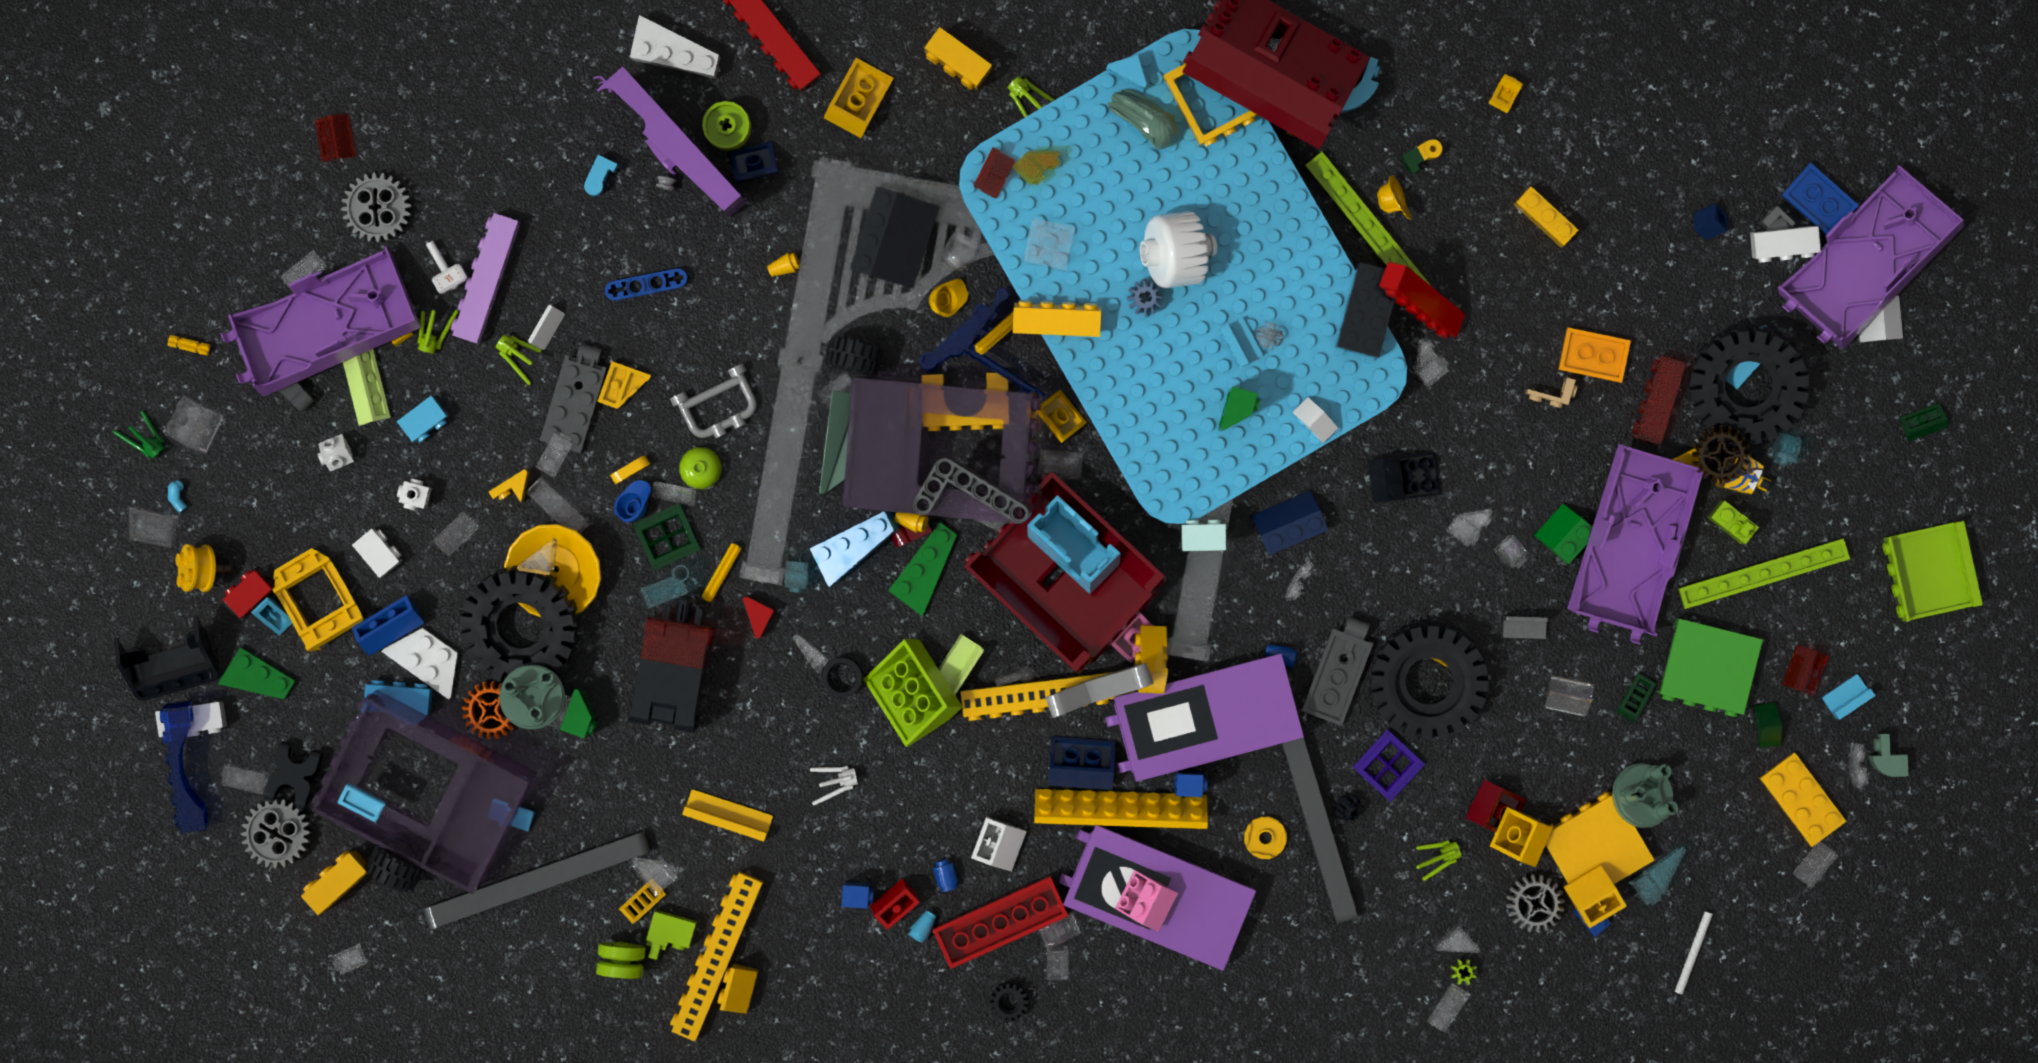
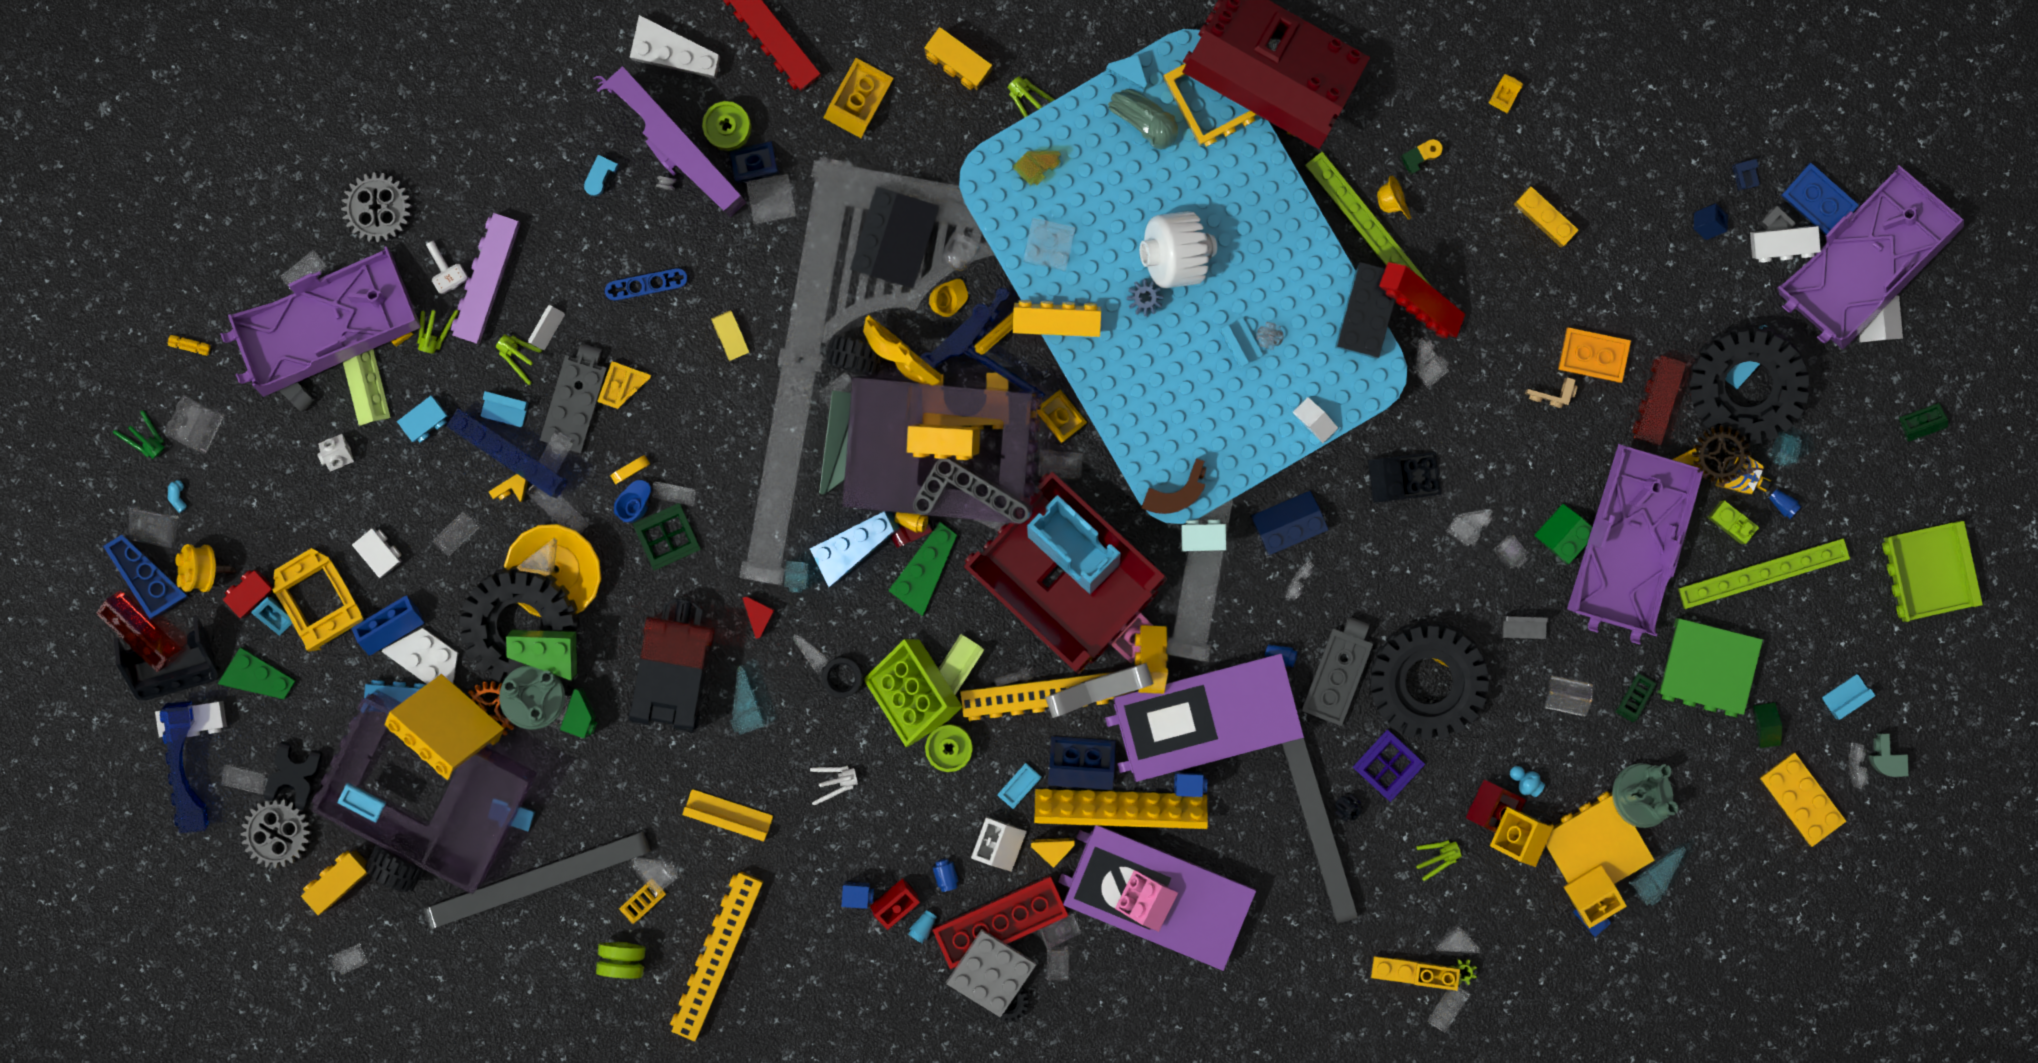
(138, 631): none -> clear red brick
(145, 579): none -> blue wedge
(334, 137): clear red panel -> none
(421, 497): white brick -> none
(443, 725): none -> yellow panel
(504, 409): none -> medium azure panel
(507, 453): none -> clear blue arch
(544, 650): none -> bright green wedge
(666, 589): clear light blue hinge -> none
(667, 929): lime hinge -> none
(700, 468): lime cylinder -> none
(718, 429): light grey bar -> none
(721, 572): yellow axle -> none
(730, 335): none -> light yellow slope
(739, 988): yellow slope -> none
(745, 707): none -> clear light blue slope
(771, 199): none -> clear plate
(784, 265): yellow cone -> none
(893, 349): none -> yellow wedge
(936, 750): none -> lime wheel
(943, 441): none -> yellow brick
(991, 973): none -> light grey plate
(994, 173): clear red panel -> none
(1019, 785): none -> medium azure tile
(1052, 849): none -> yellow slope
(1173, 502): none -> reddish brown arch
(1238, 406): green slope -> none
(1260, 825): yellow tile -> none
(1365, 88): medium azure arch -> none
(1415, 973): none -> yellow slope
(1519, 893): light grey gear -> none
(1529, 782): none -> medium azure animal
(1693, 952): white bar -> none
(1746, 174): none -> dark blue panel
(1785, 504): none -> blue cone
(1805, 670): clear red panel -> none
(1815, 864): clear slope -> none

